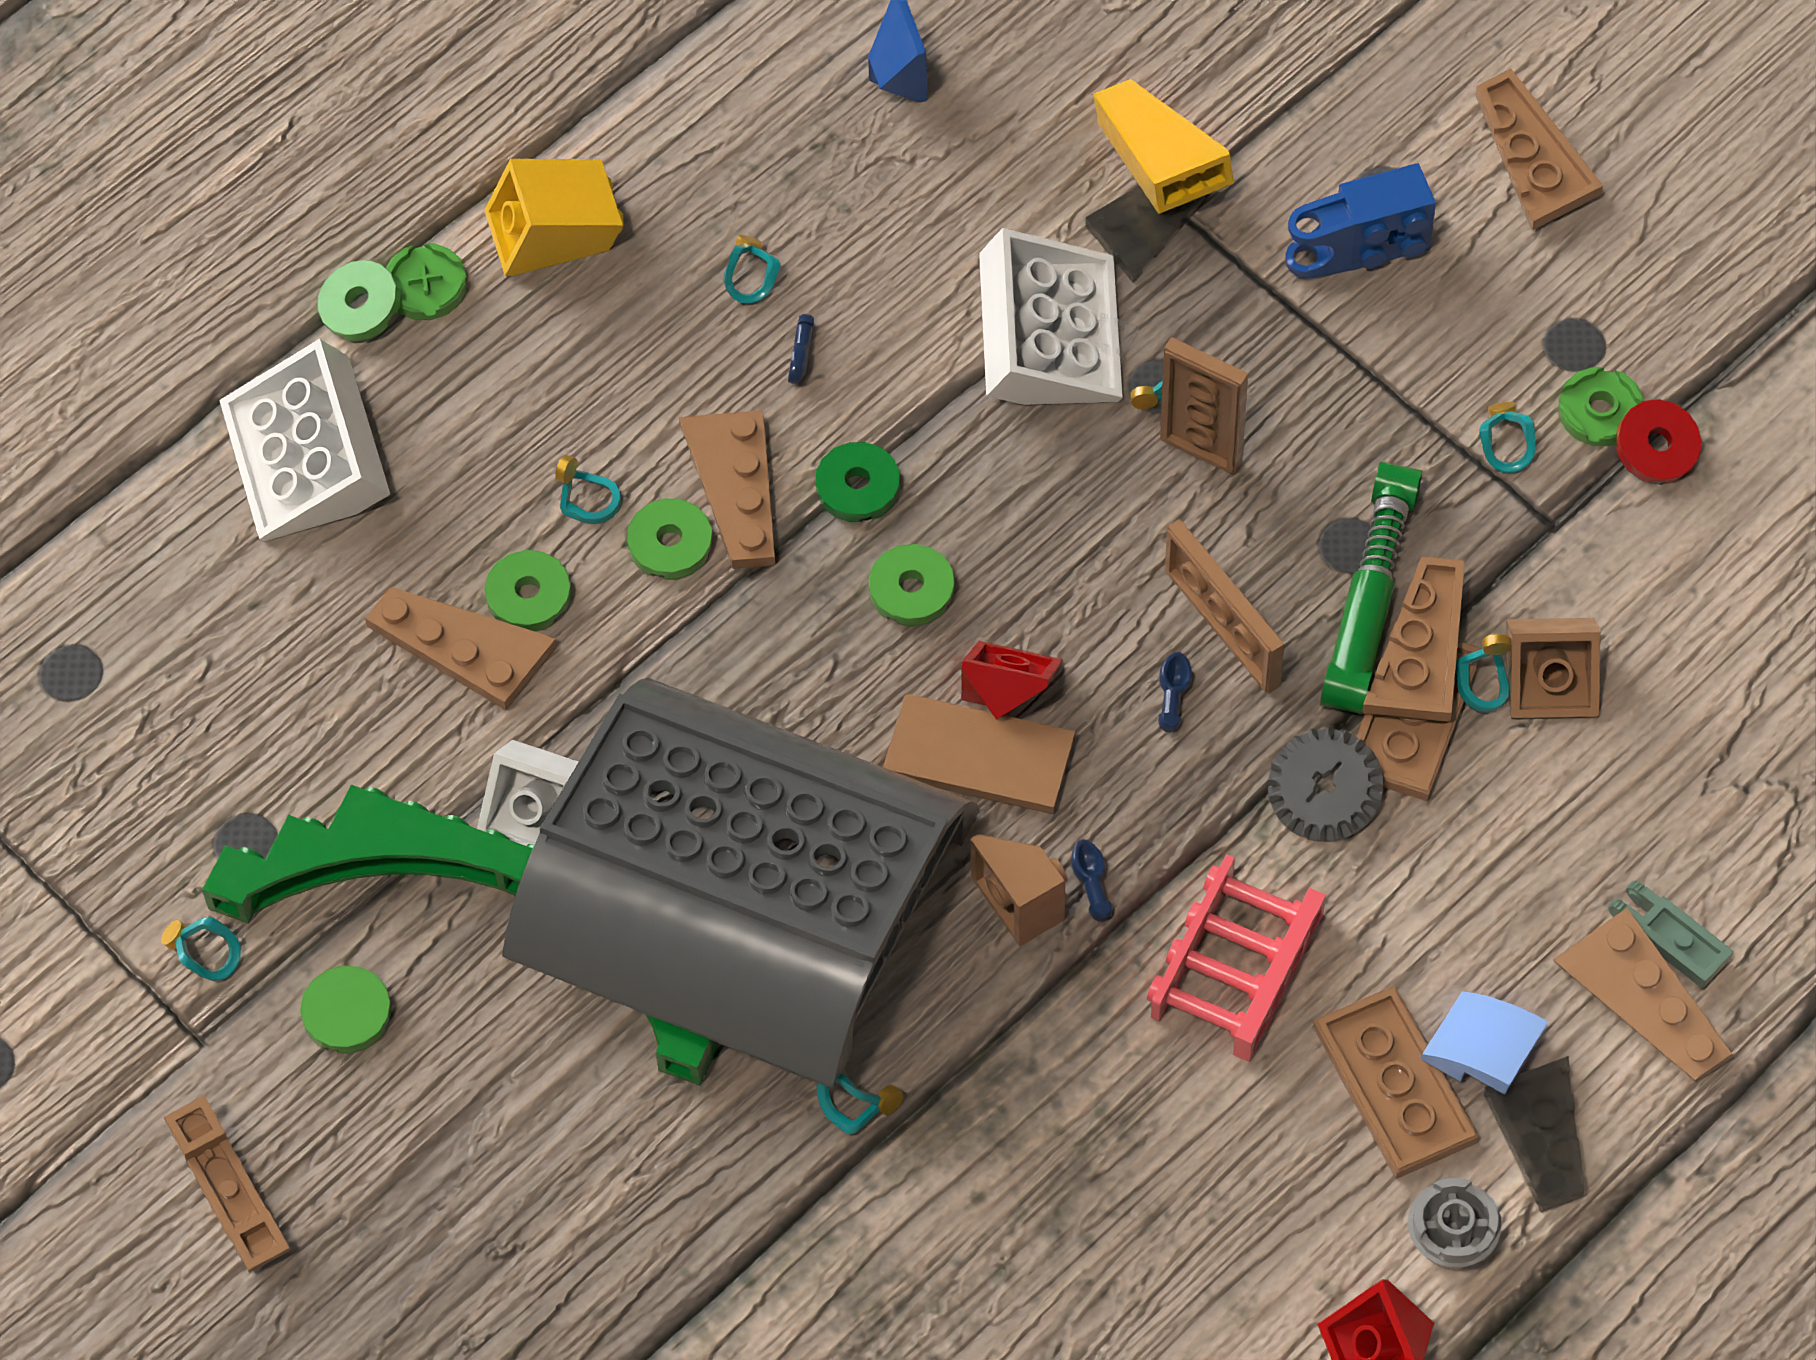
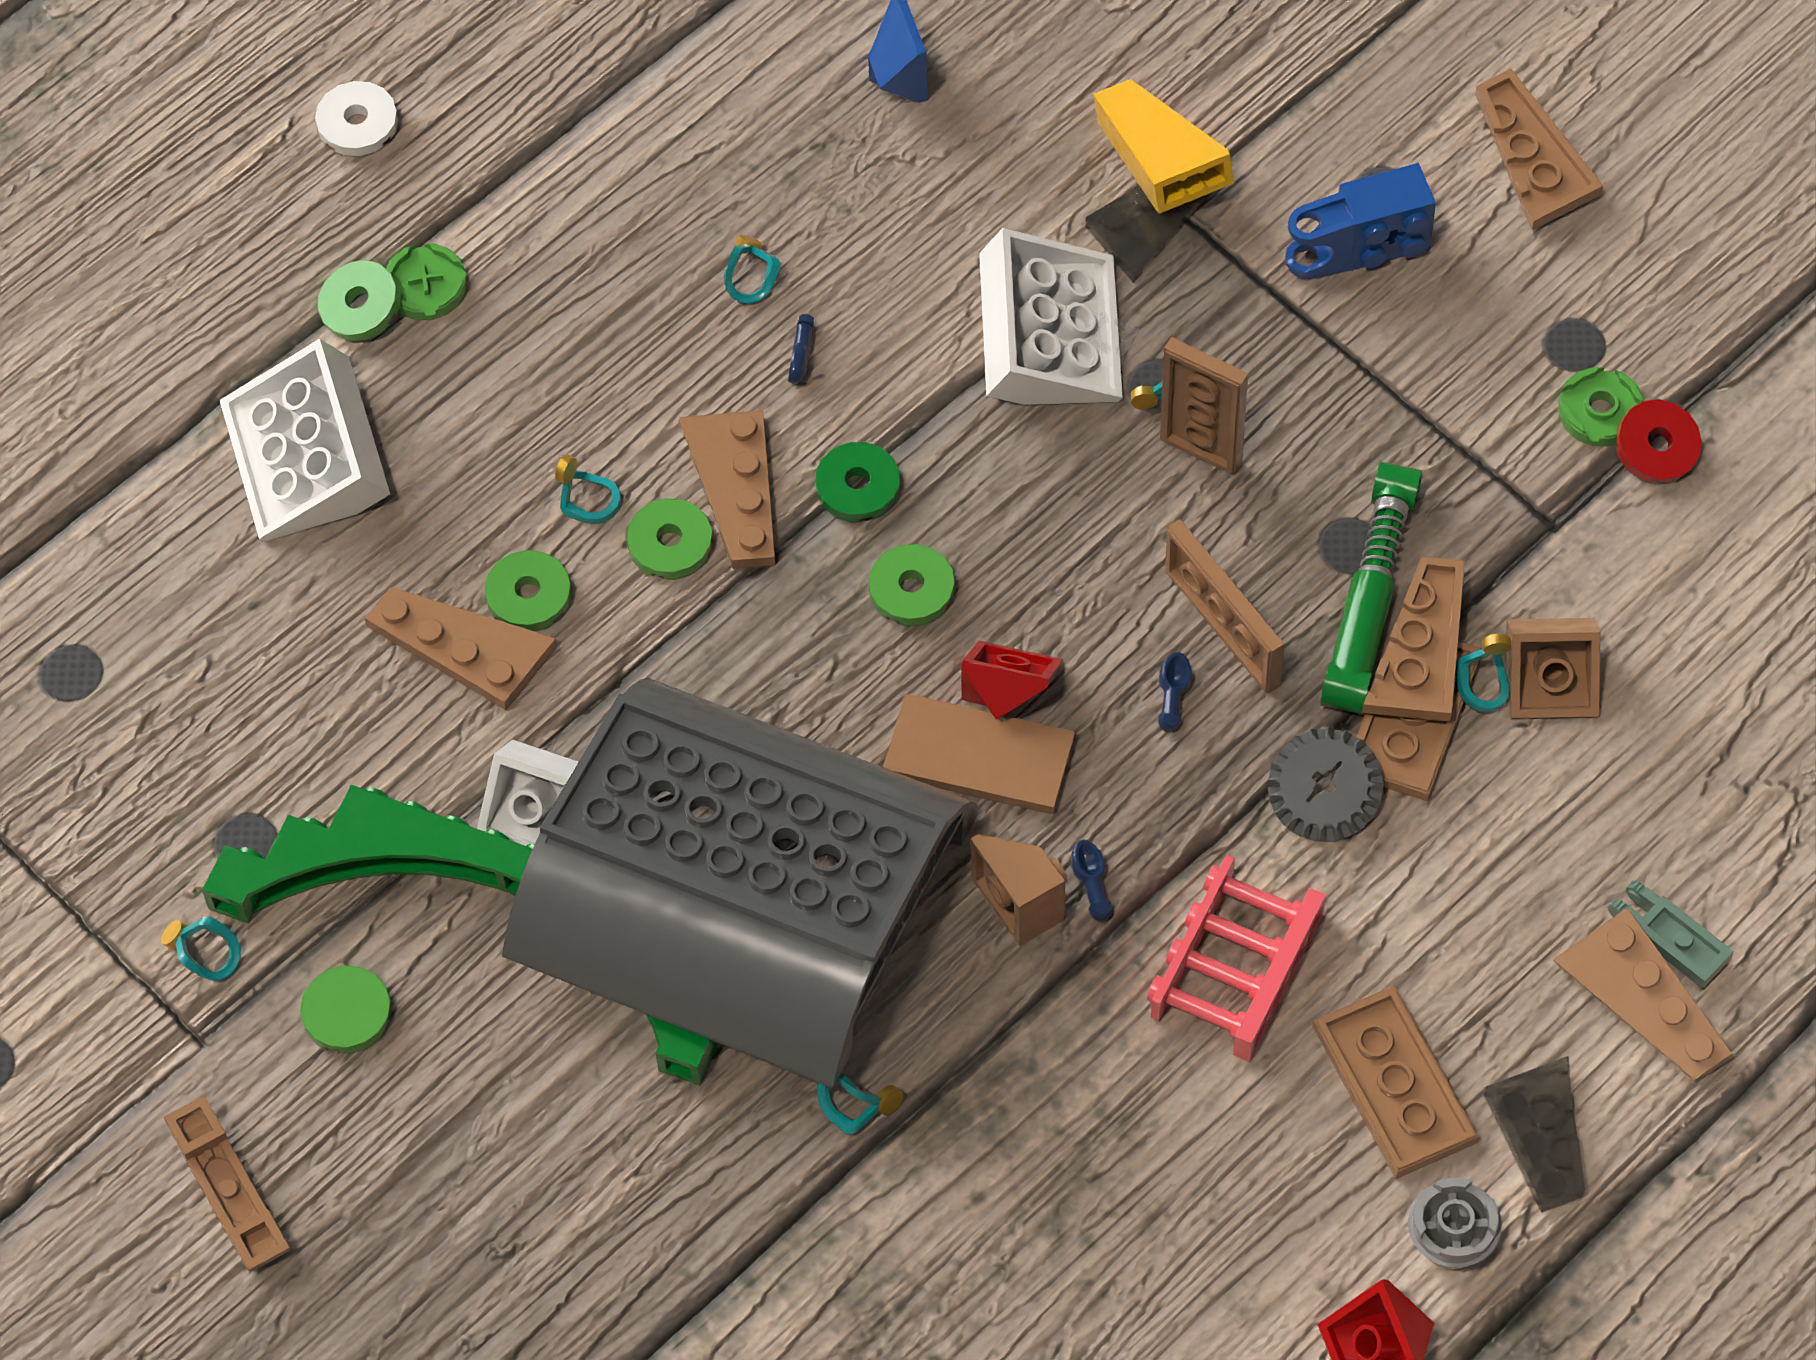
(353, 99): none -> white tile
(552, 213): yellow slope -> none
(1484, 1040): light blue slope -> none
(1507, 411): teal piece -> none

